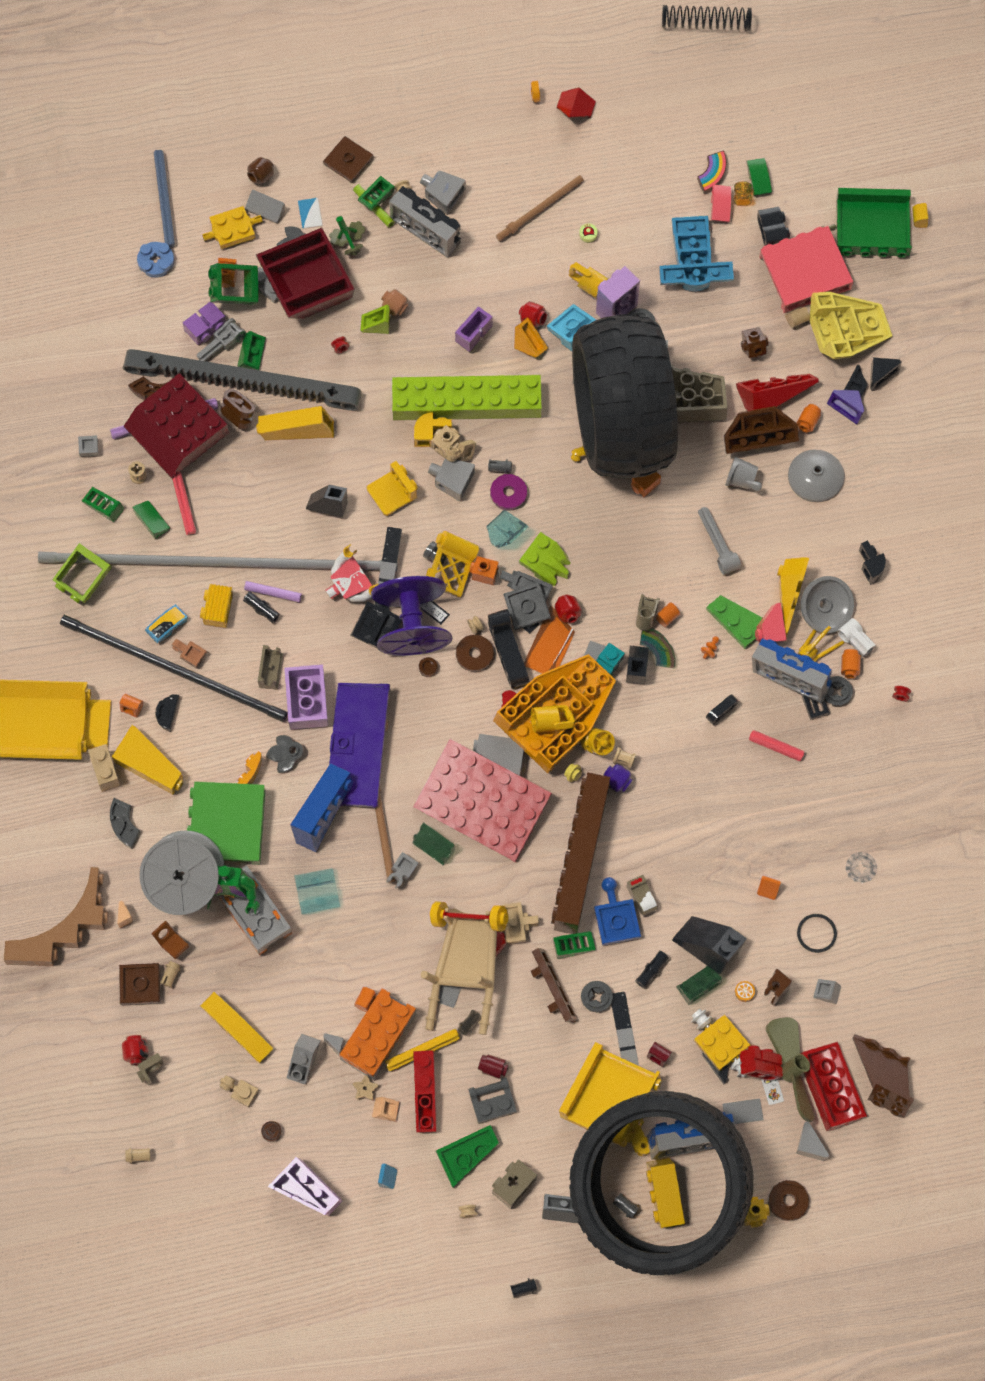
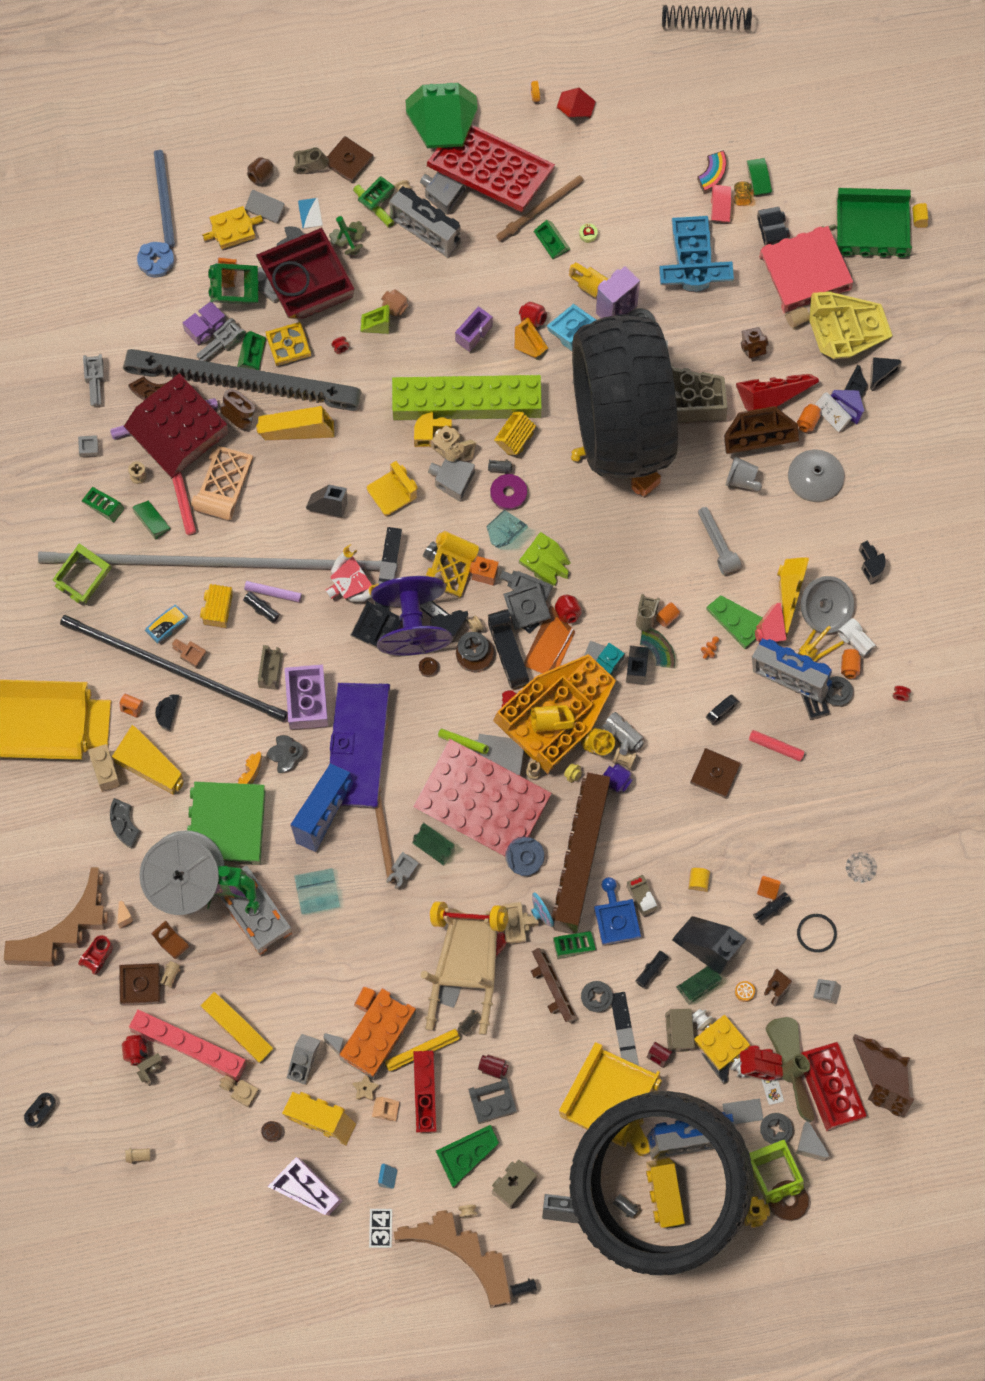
(35, 1107): none -> black beam
(94, 375): none -> light grey connector
(95, 955): none -> red piece
(187, 1044): none -> coral arch
(213, 503): none -> light nougat piece
(285, 293): none -> black piece
(288, 343): none -> yellow piece
(309, 160): none -> dark tan piece
(319, 1116): none -> yellow wedge
(380, 1228): none -> white sticker
(442, 113): none -> green wedge
(452, 622): none -> black slope
(466, 1246): none -> medium nougat arch
(469, 743): none -> lime piece
(477, 639): none -> dark grey gear
(493, 168): none -> red plate
(515, 433): none -> yellow brick
(524, 856): none -> sand blue tile
(536, 773): none -> tan pin
(540, 910): none -> medium azure dish
(551, 239): none -> green slope
(623, 733): none -> light grey piece
(679, 1030): none -> dark tan hinge
(699, 879): none -> yellow brick
(715, 773): none -> reddish brown plate
(769, 1154): none -> lime window
(770, 1121): none -> dark grey gear
(772, 908): none -> black pin
(833, 412): none -> white tile

